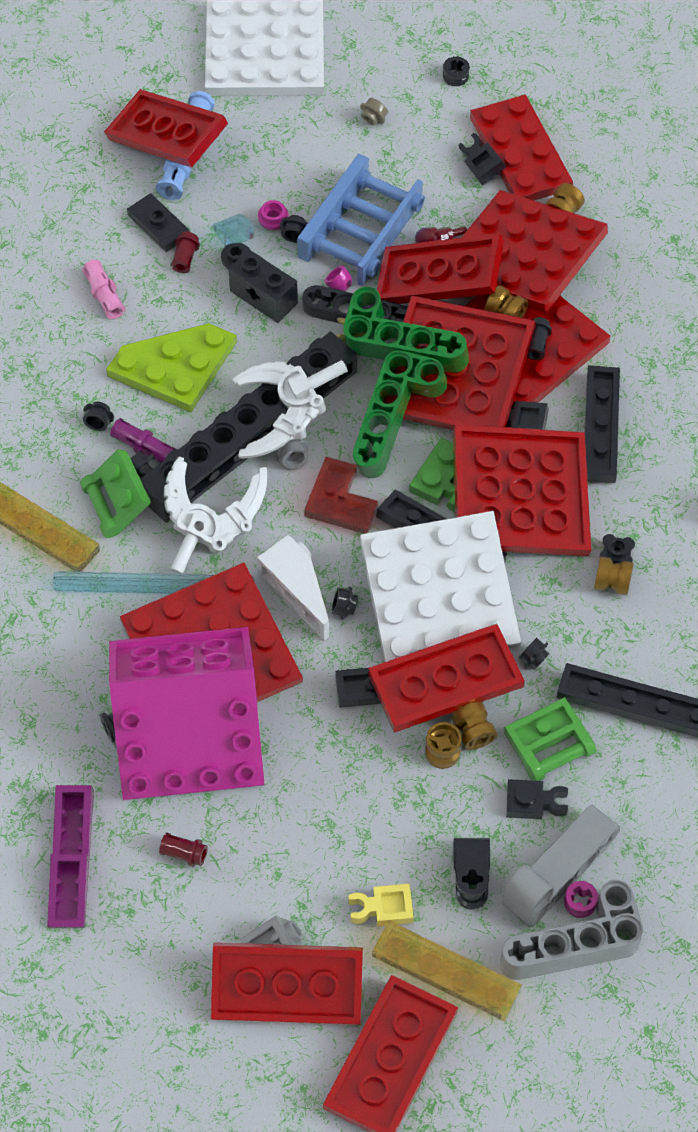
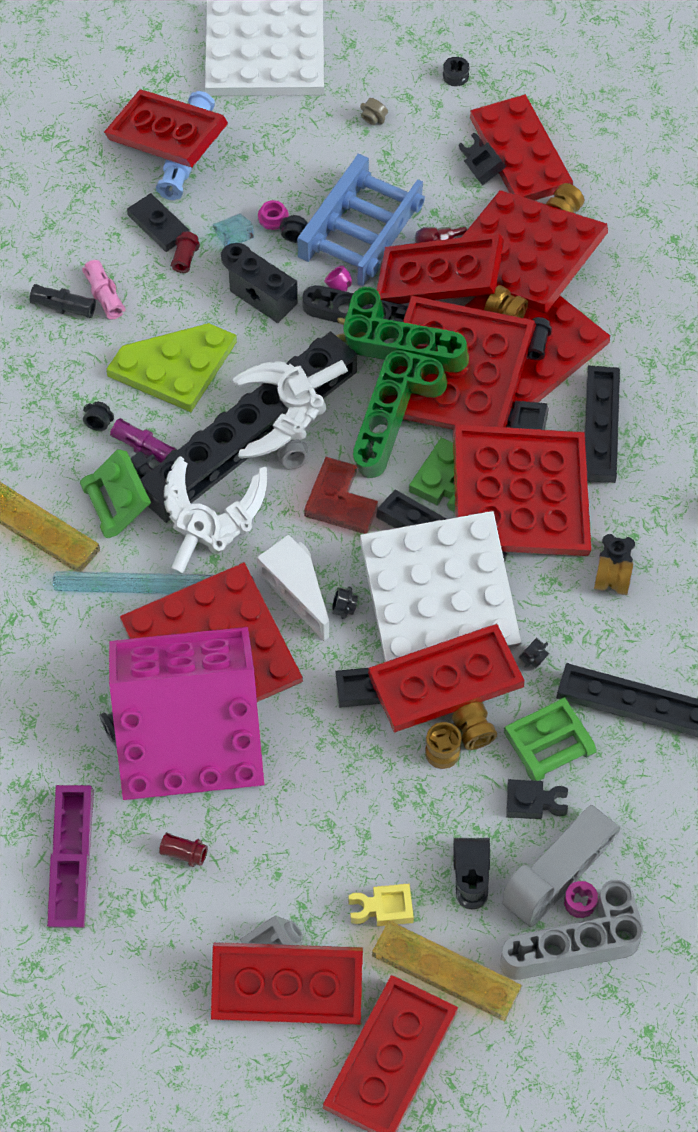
(43, 295): none -> black pin

